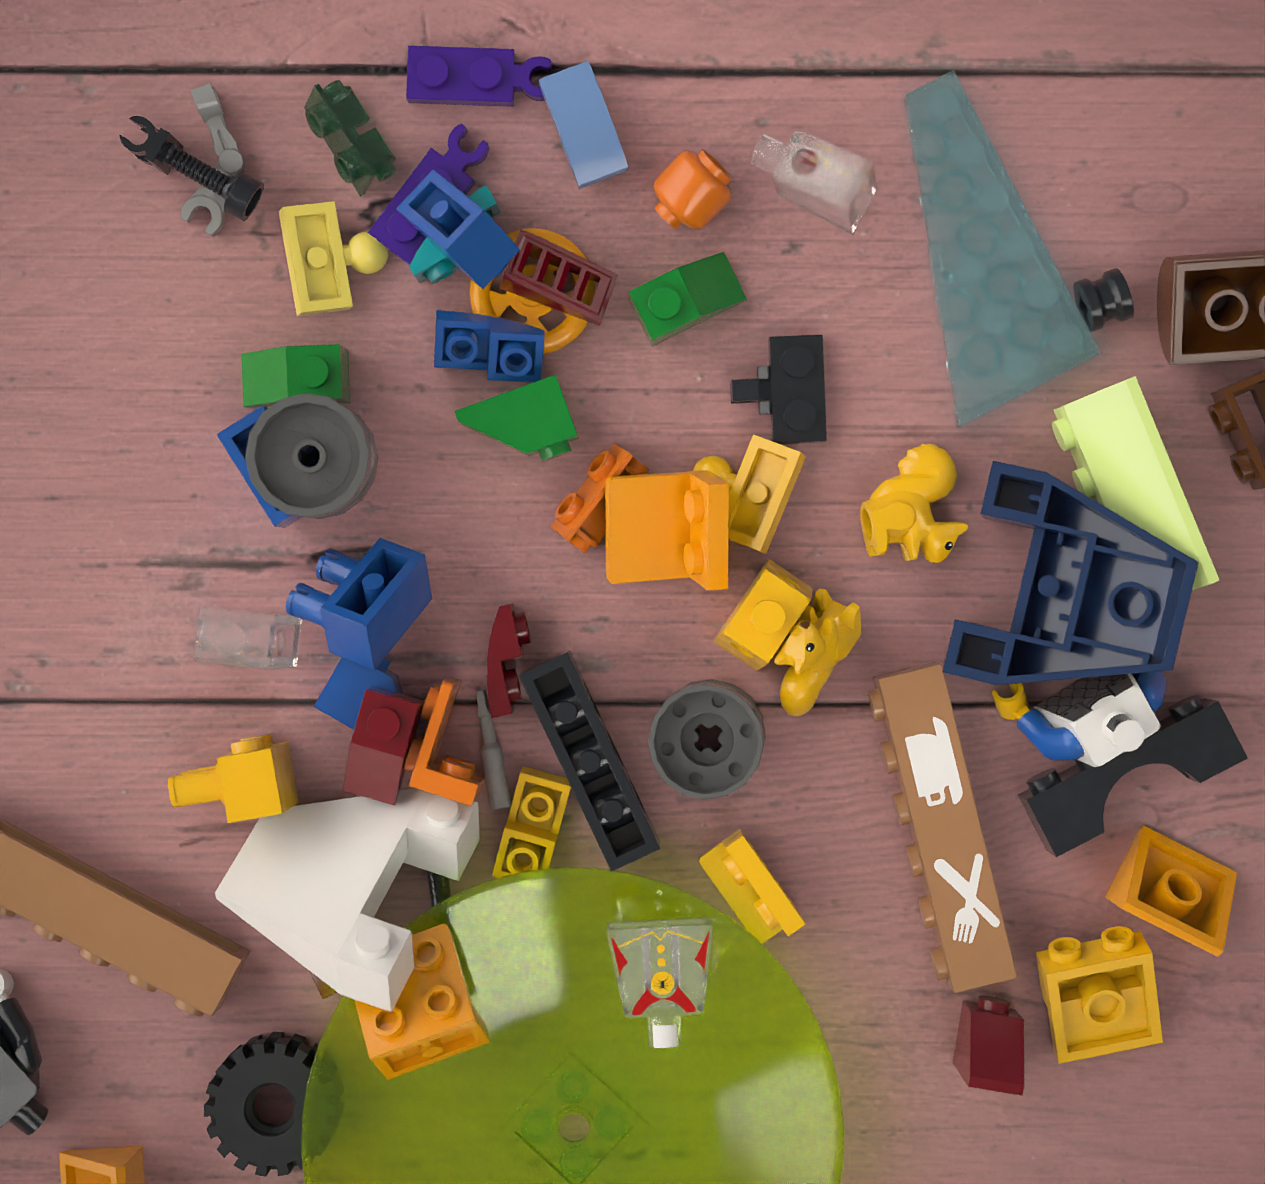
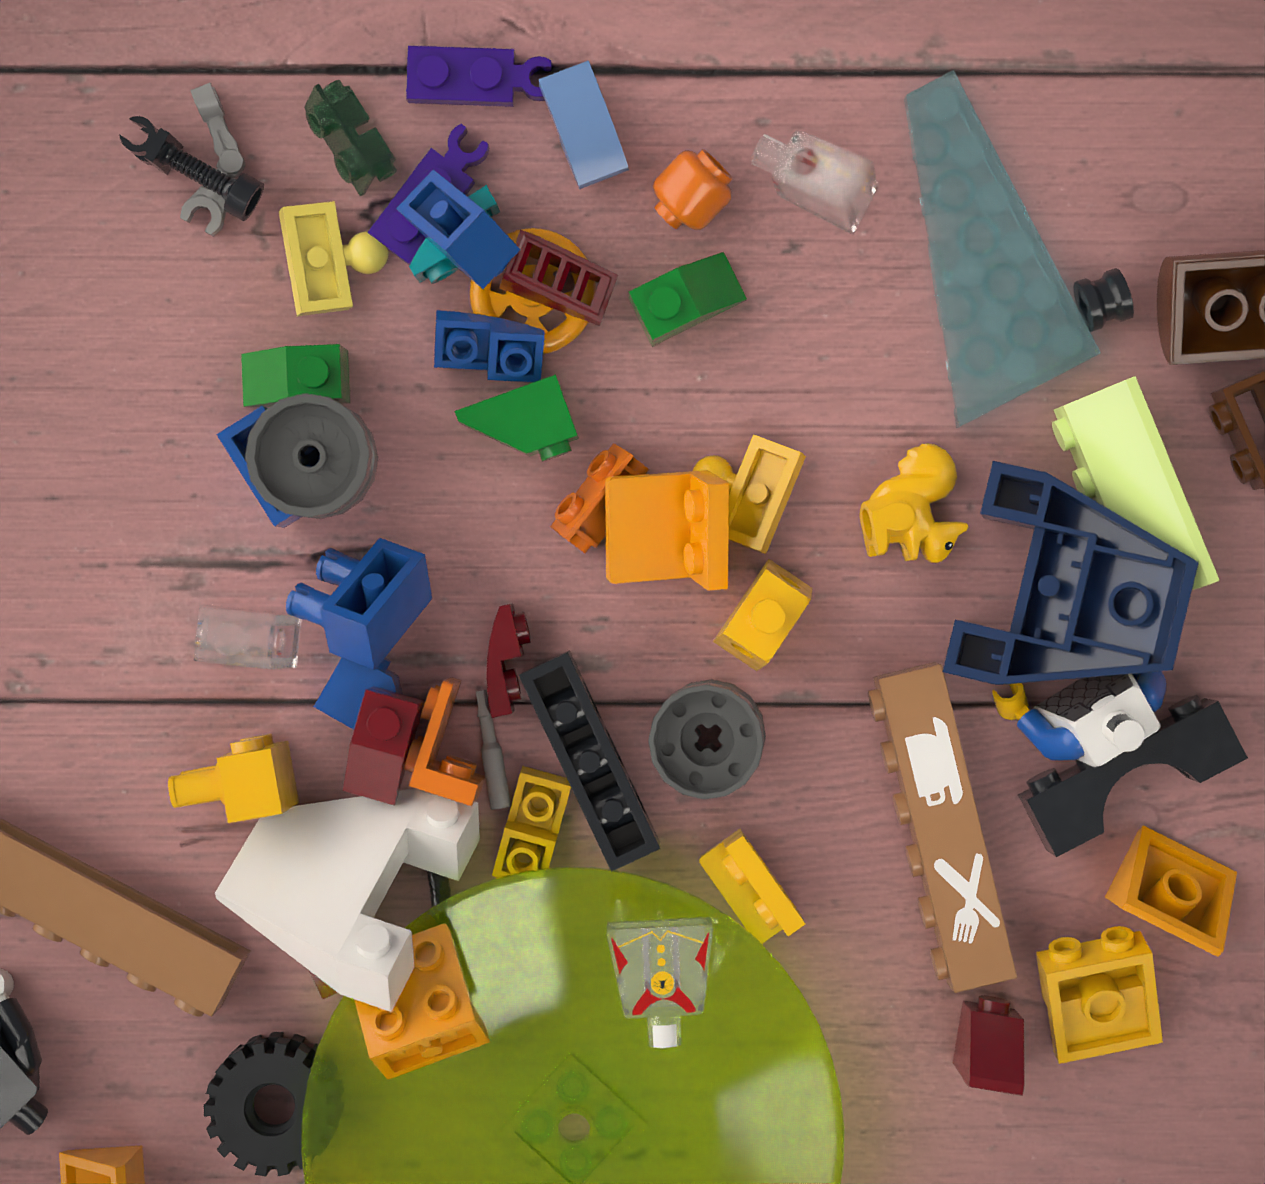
(789, 389): black hinge -> none
(814, 648): yellow animal -> none

